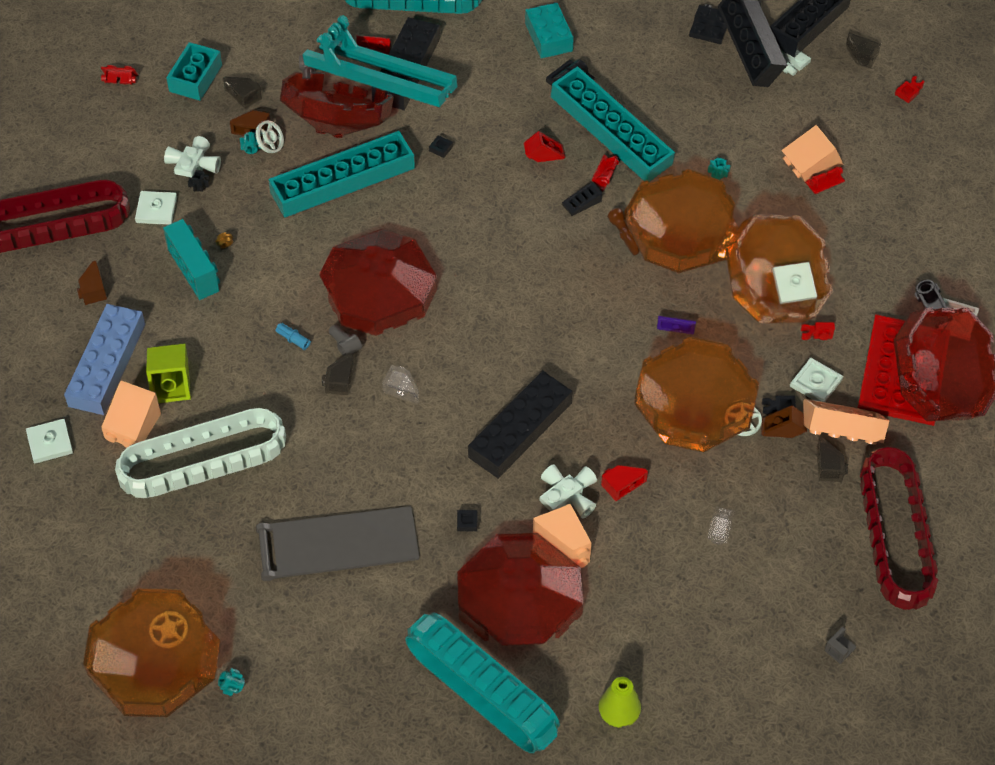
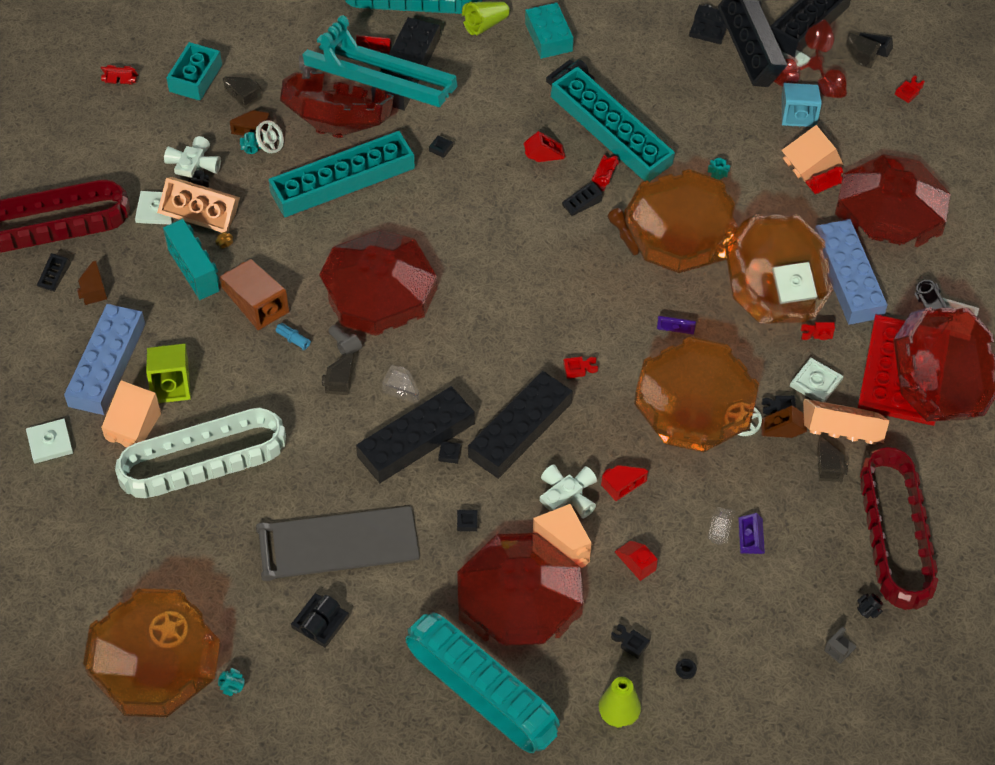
(64, 265): none -> black slope
(198, 204): none -> light nougat slope
(255, 293): none -> dark orange slope
(320, 619): none -> black plate
(415, 434): none -> black brick
(449, 452): none -> black plate
(483, 15): none -> lime cone
(577, 367): none -> red plate
(632, 642): none -> black plate
(638, 559): none -> red slope
(686, 663): none -> black plate
(751, 534): none -> dark purple slope
(800, 104): none -> medium azure slope
(819, 38): none -> clear red plant
(851, 273): none -> medium blue brick
(870, 605): none -> black gear
(886, 43): none -> black slope
(894, 200): none -> clear red windscreen

